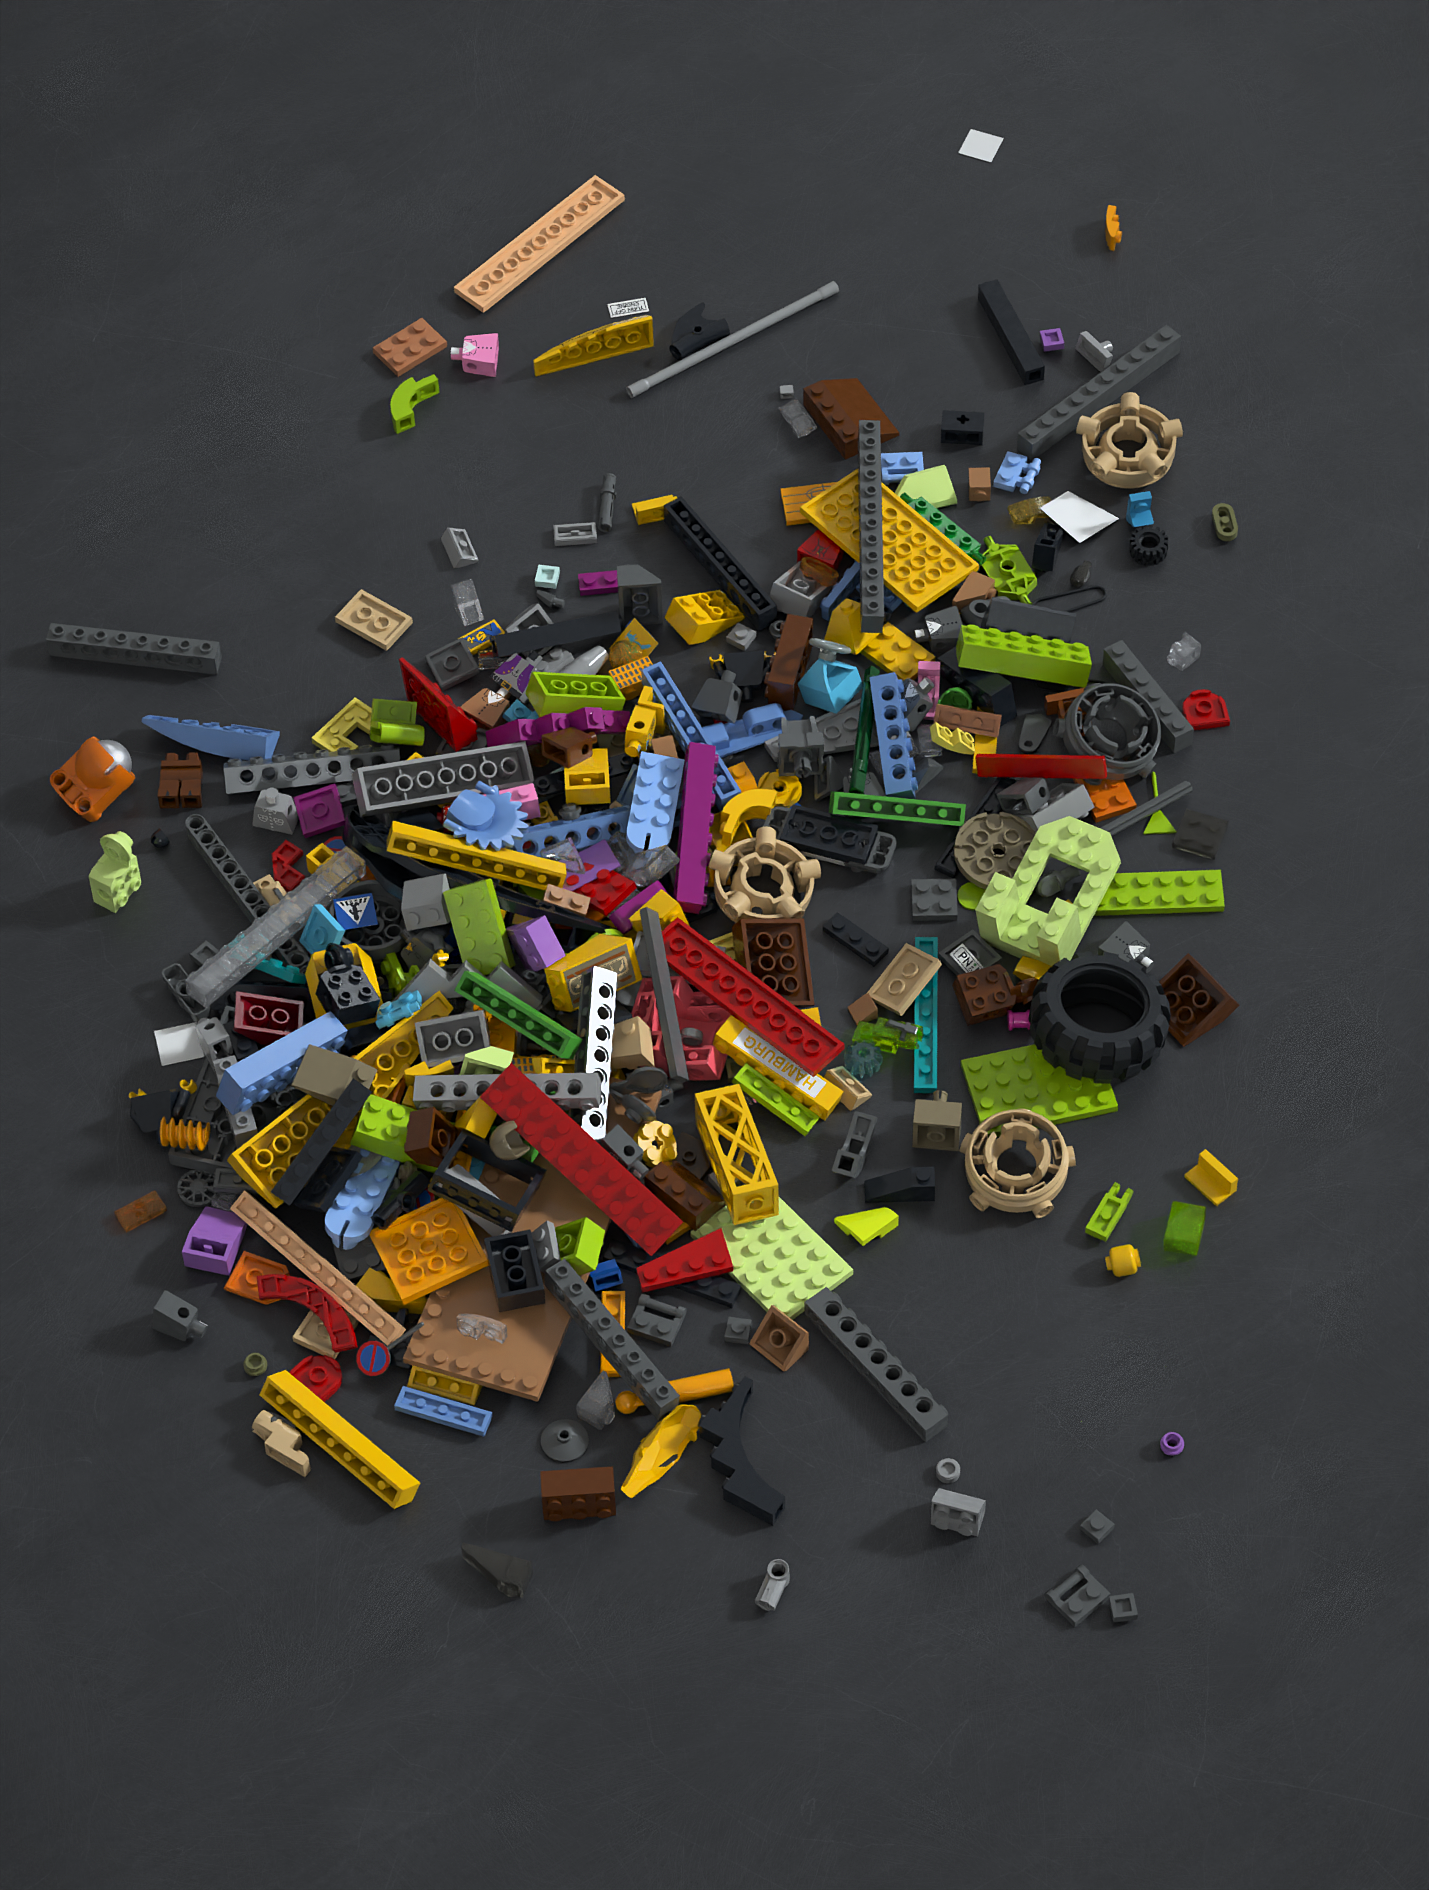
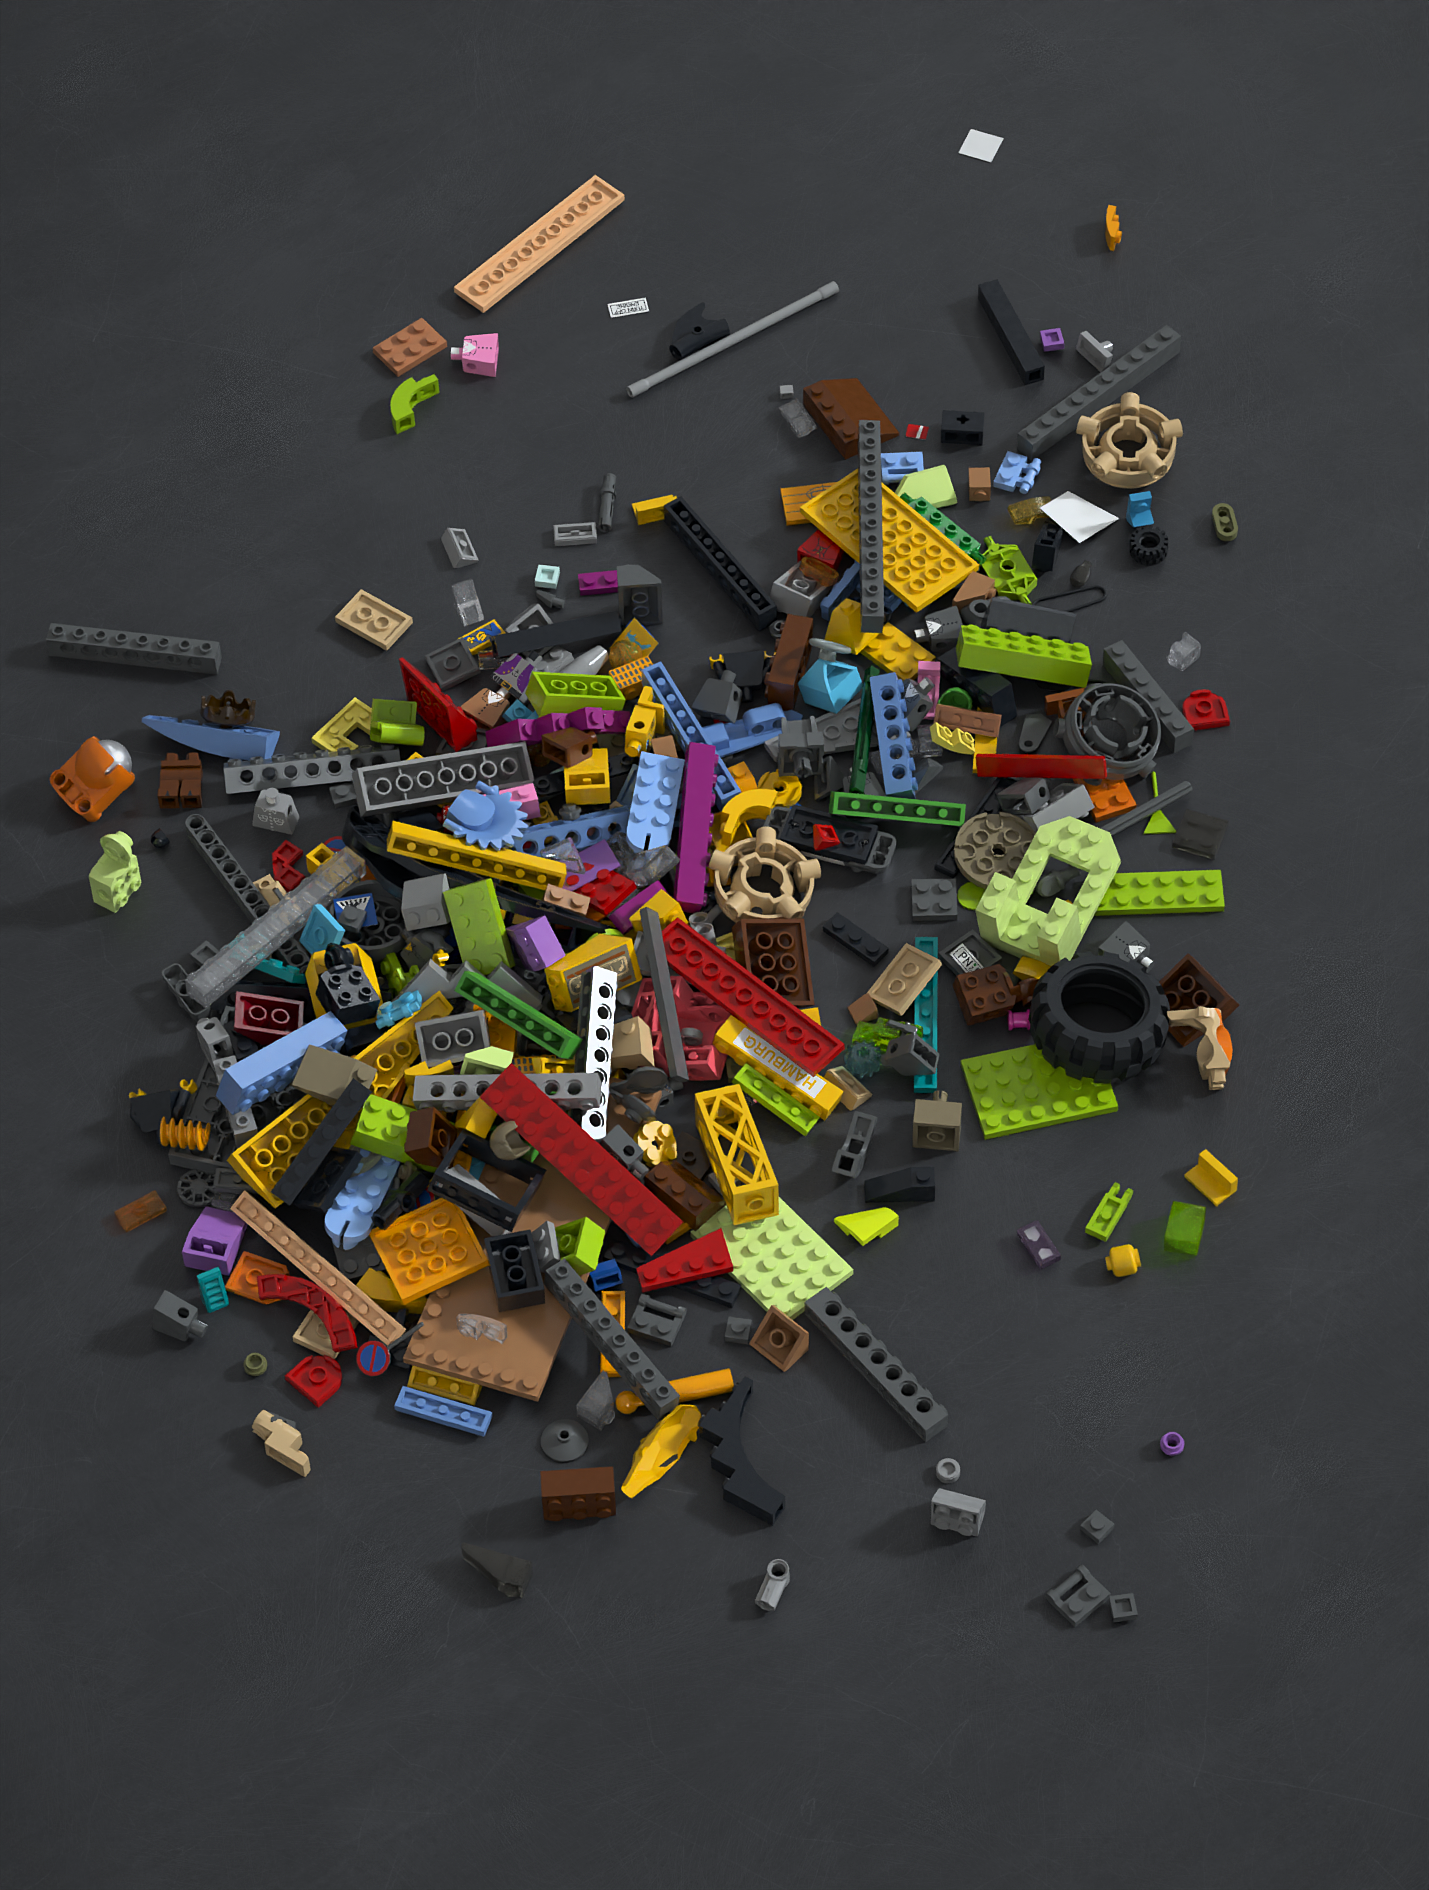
(178, 1044): white sticker -> none
(212, 1293): none -> teal slope
(225, 714): none -> dark brown plate
(320, 810): magenta plate -> none
(339, 1439): yellow brick -> none
(352, 918): none -> dark grey plate
(598, 345): yellow wedge -> none
(702, 615): yellow slope -> none
(702, 923): none -> light grey beam
(741, 636): light grey plate -> none
(824, 836): none -> red slope
(910, 1056): none -> dark grey torso
(917, 431): none -> red sticker
(986, 1150): tan piece -> none
(1038, 1244): none -> clear purple piece
(1215, 1047): none -> tan hips

